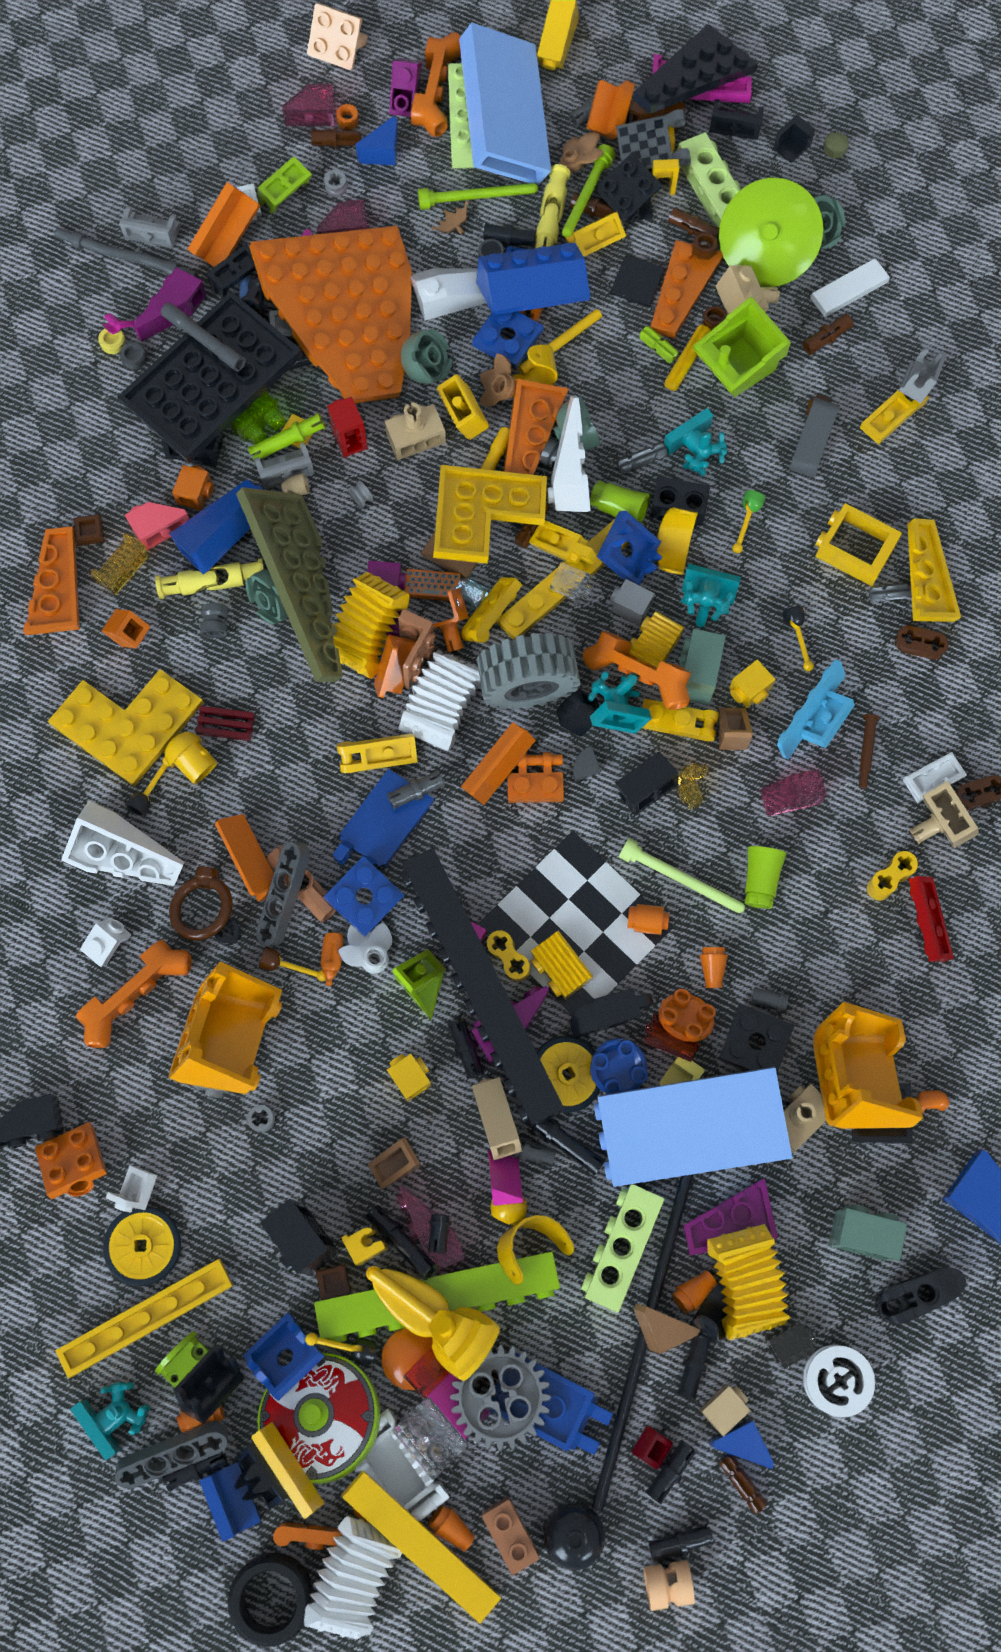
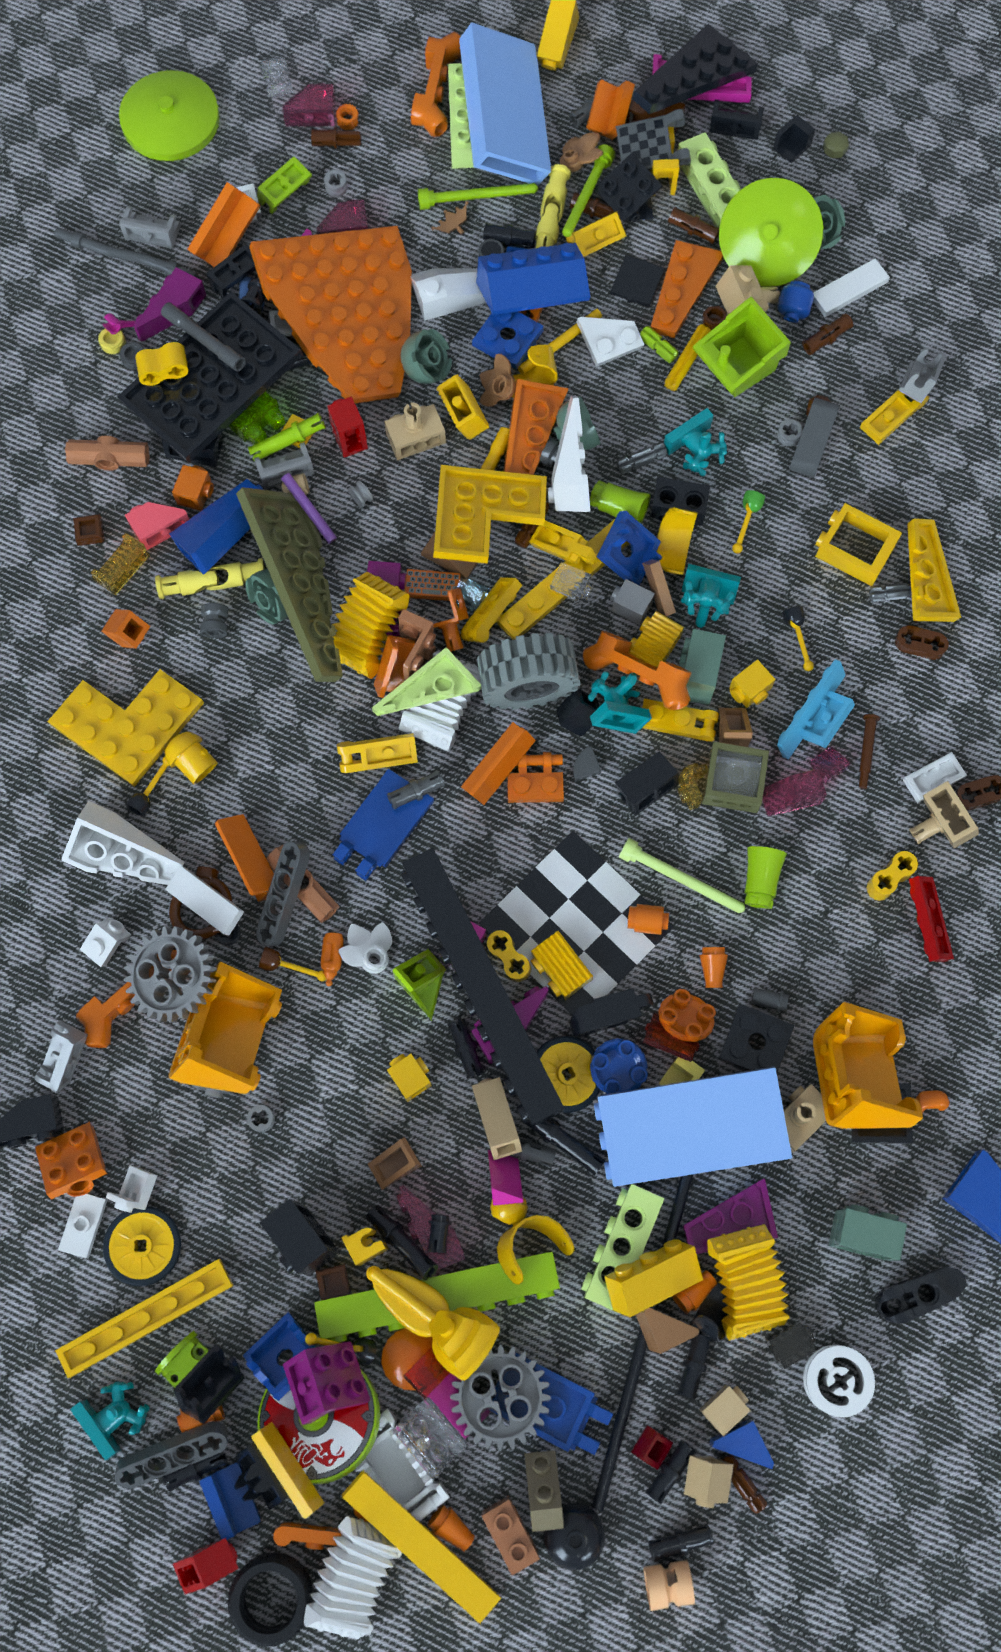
(55, 592): orange wing -> none
(61, 1056): none -> light grey hinge
(82, 1225): none -> white plate
(107, 453): none -> nougat piece
(150, 991): none -> light grey gear
(161, 363): none -> yellow axle
(169, 115): none -> lime dish
(204, 900): none -> white tile
(206, 1565): none -> red brick
(227, 713): dark red tile -> none
(276, 77): none -> clear bracket
(309, 508): none -> medium lavender bar
(325, 1380): none -> magenta bracket
(335, 36): light nougat bracket -> none
(363, 916): blue piece -> none
(379, 145): blue slope -> none
(404, 85): magenta slope -> none
(435, 681): none -> yellowish green wing
(544, 1491): none -> dark tan brick
(609, 338): none -> white wing
(653, 1277): none -> yellow brick
(659, 586): none -> medium nougat tile
(704, 246): reddish brown tile -> none
(708, 1480): none -> tan brick
(735, 777): none -> piece
(784, 427): none -> light grey bush
(795, 301): none -> blue head
(830, 764): none -> clear pink slope

